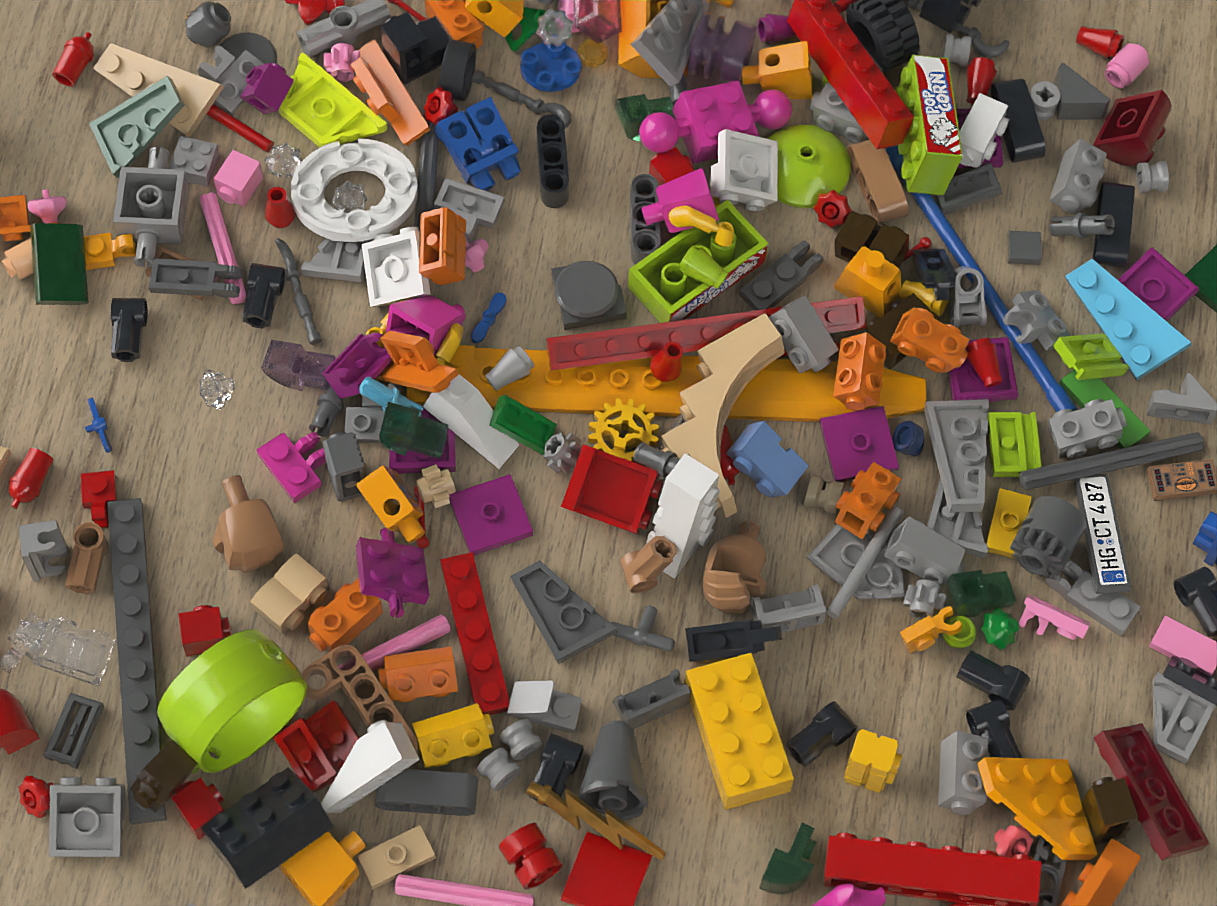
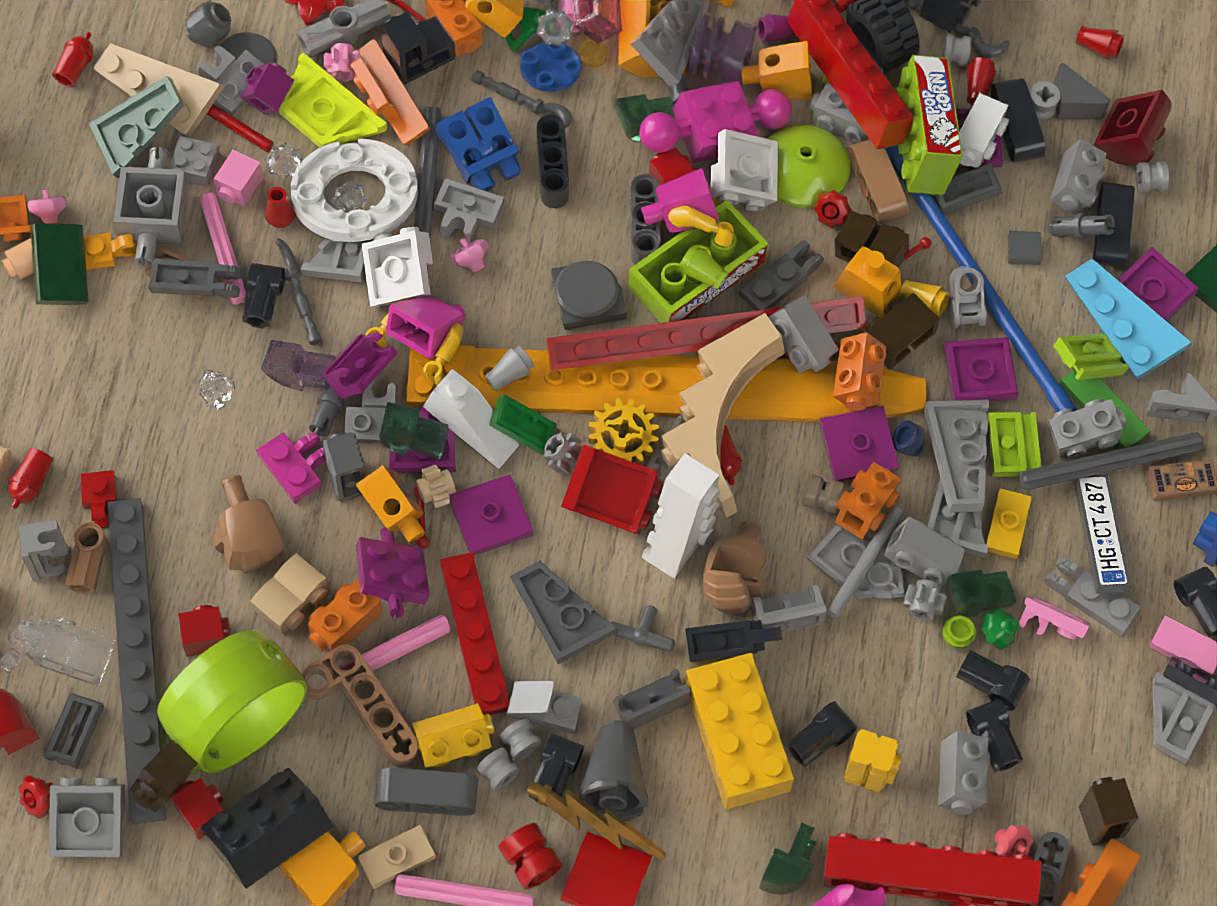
(98, 425): blue piece -> none
(128, 320): black piece -> none
(318, 745): red slope -> none
(370, 764): white slope -> none
(381, 394): medium azure axle -> none
(414, 363): orange bracket -> none
(419, 674): orange brick -> none
(439, 106): red piece -> none
(442, 246): orange brick -> none
(458, 69): black tyre -> none
(488, 317): blue piece -> none
(645, 564): medium nougat piece -> none
(656, 459): dark grey pin -> none
(667, 363): red cone -> none
(765, 461): medium blue brick -> none
(924, 632): light orange plate -> none
(930, 340): orange brick -> none
(935, 271): black hinge -> none
(985, 361): red cone -> none
(1035, 319): light grey plate -> none
(1044, 801): light orange plate -> none
(1048, 536): dark grey gear -> none
(1126, 65): bright pink brick -> none
(1154, 792): dark red plate -> none

